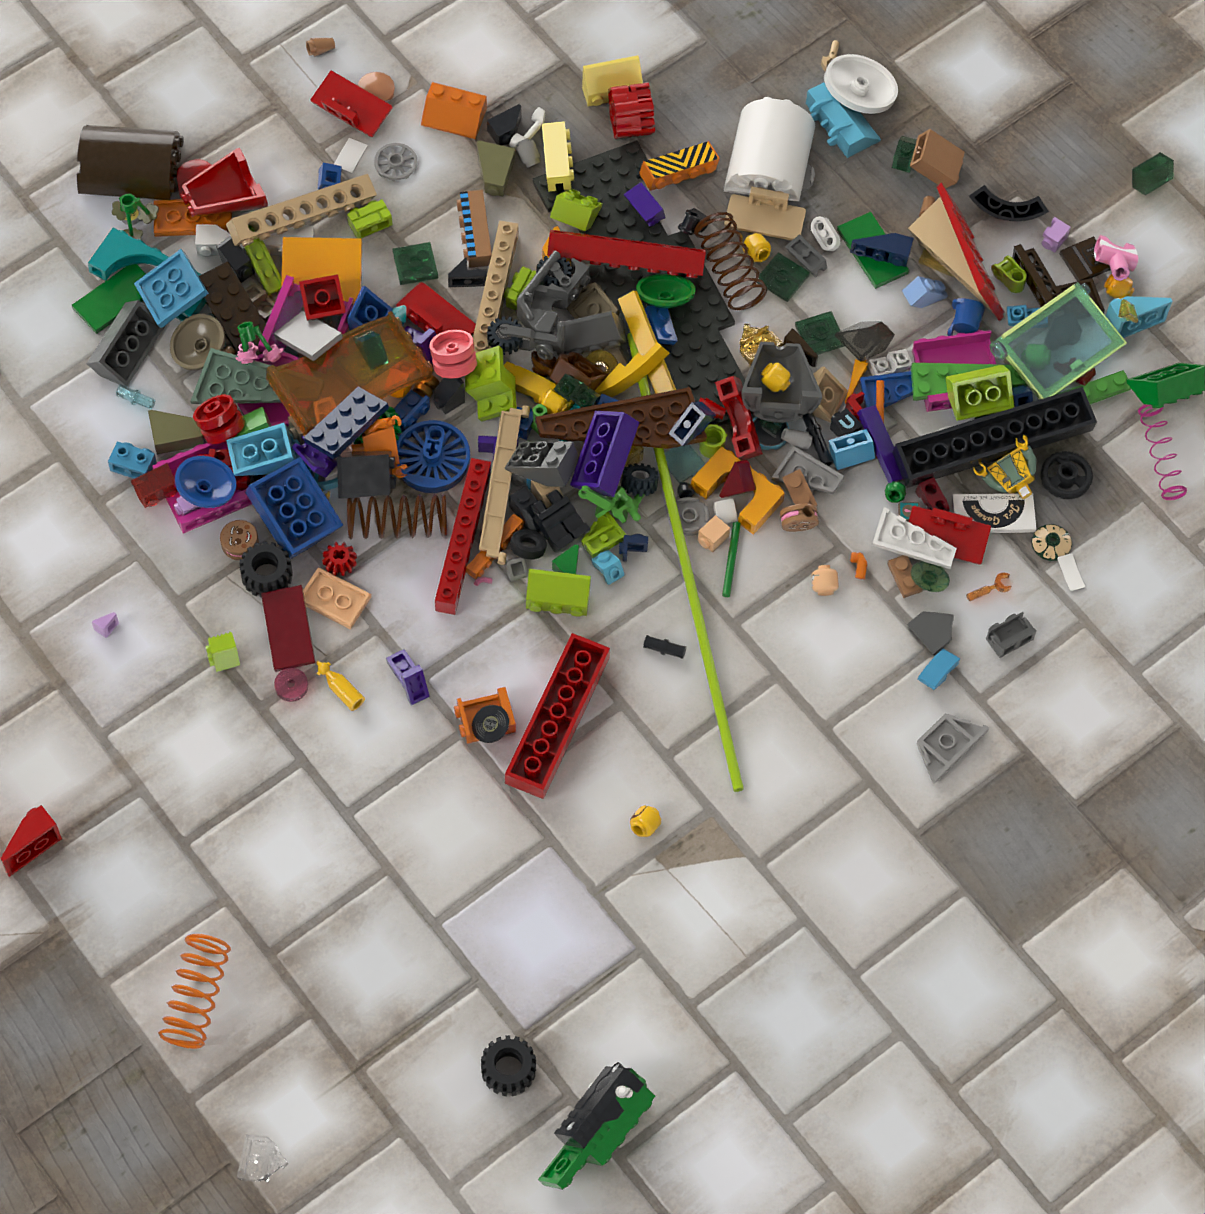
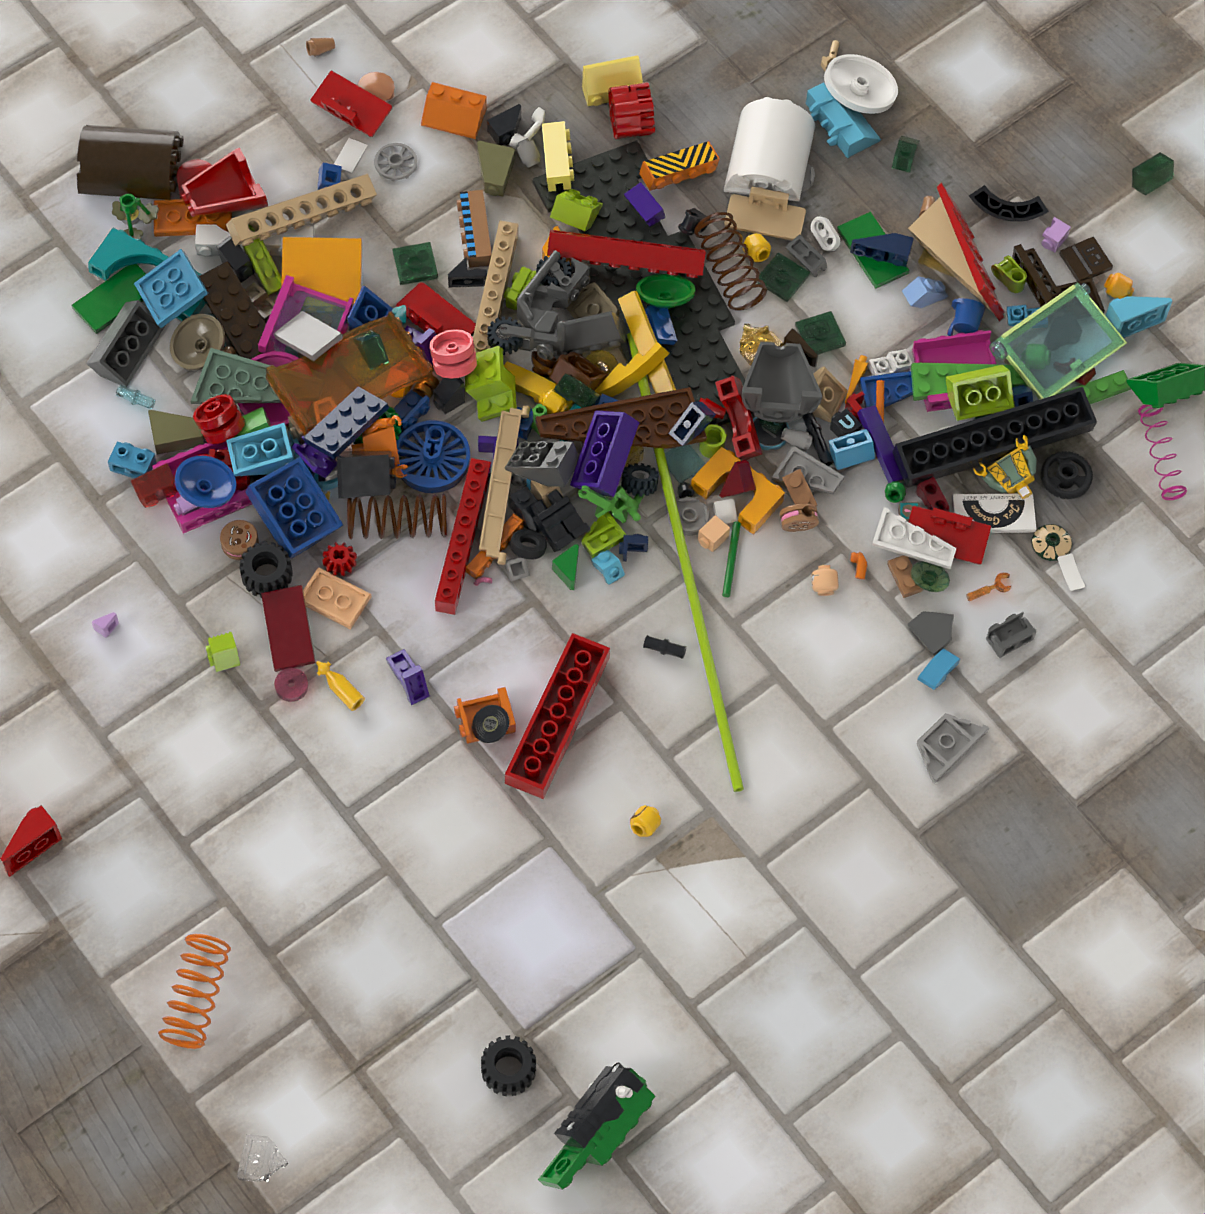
(248, 350): plant -> none
(322, 297): red slope -> none
(369, 218): lime brick -> none
(558, 592): lime slope -> none
(776, 377): yellow head -> none
(866, 339): clear smoke slope -> none
(937, 158): medium nougat brick -> none
(1120, 259): bright pink connector -> none
(1127, 311): clear yellow slope -> none

